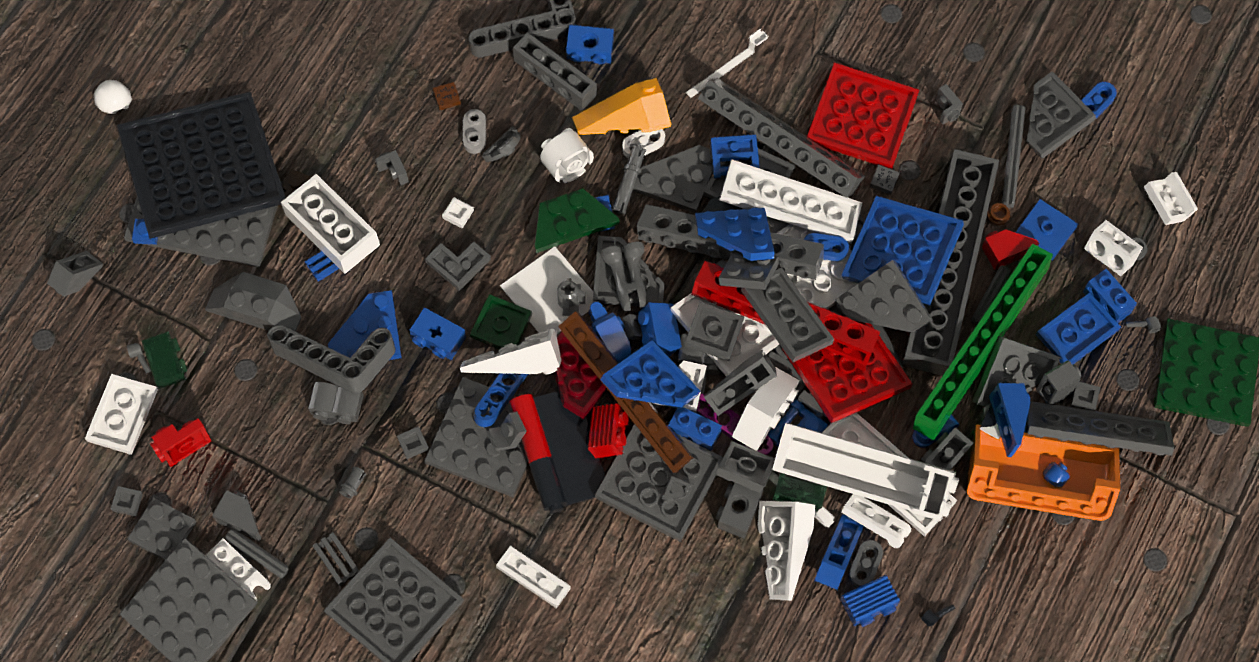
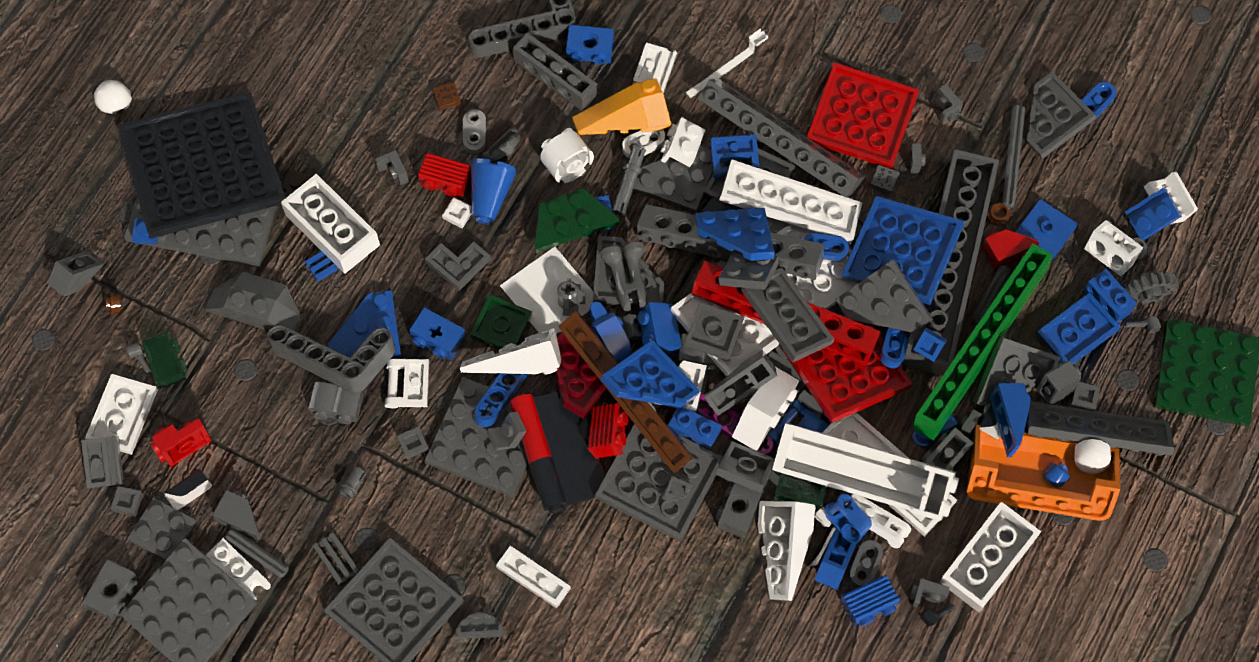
(102, 462): none -> dark grey plate
(110, 576): none -> dark grey brick
(112, 303): none -> reddish brown plate
(188, 490): none -> sticker
(415, 383): none -> white plate
(444, 175): none -> red brick
(479, 626): none -> dark grey plate
(489, 188): none -> blue cone
(655, 63): none -> white plate
(682, 142): none -> white bracket
(822, 547): none -> sticker
(850, 518): none -> blue piece
(893, 352): none -> blue plate
(916, 158): none -> dark grey plate
(930, 344): none -> blue plate
(933, 591): none -> dark grey bracket
(969, 422): none -> dark grey plate
(990, 556): none -> white brick
(1092, 456): none -> white hair
(1152, 286): none -> dark grey gear
(1153, 214): none -> blue plate

